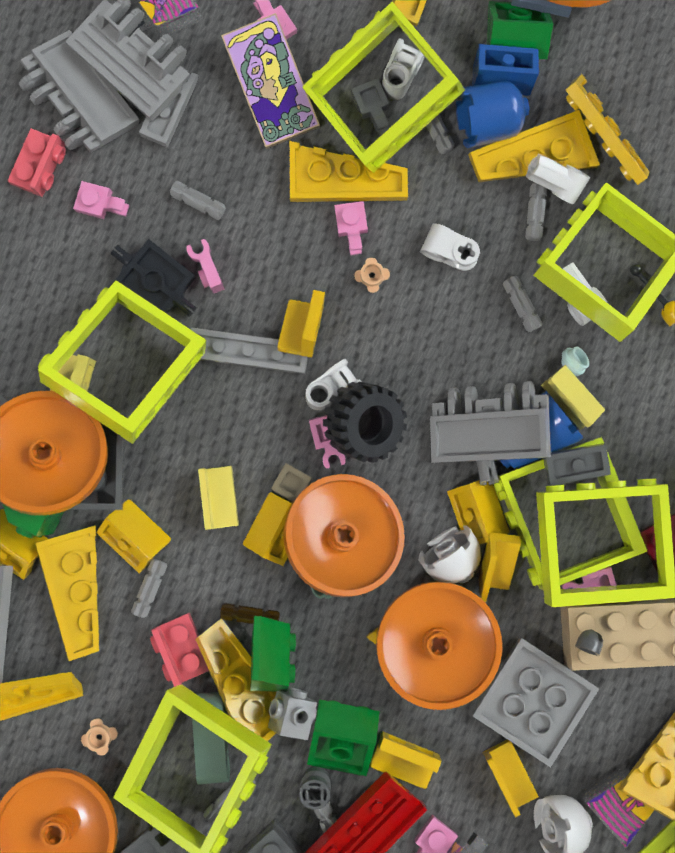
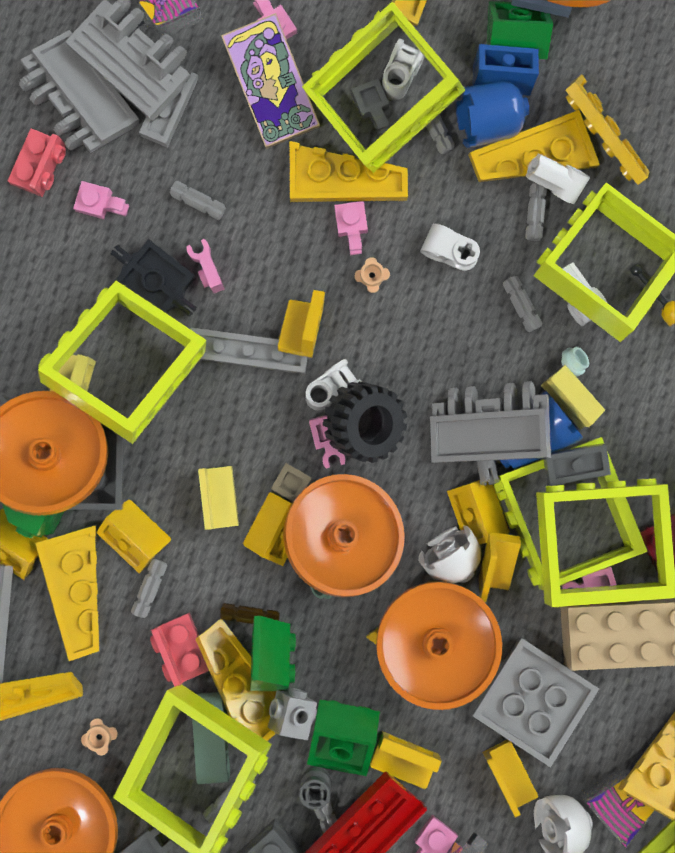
(590, 642): dark grey hinge -> none

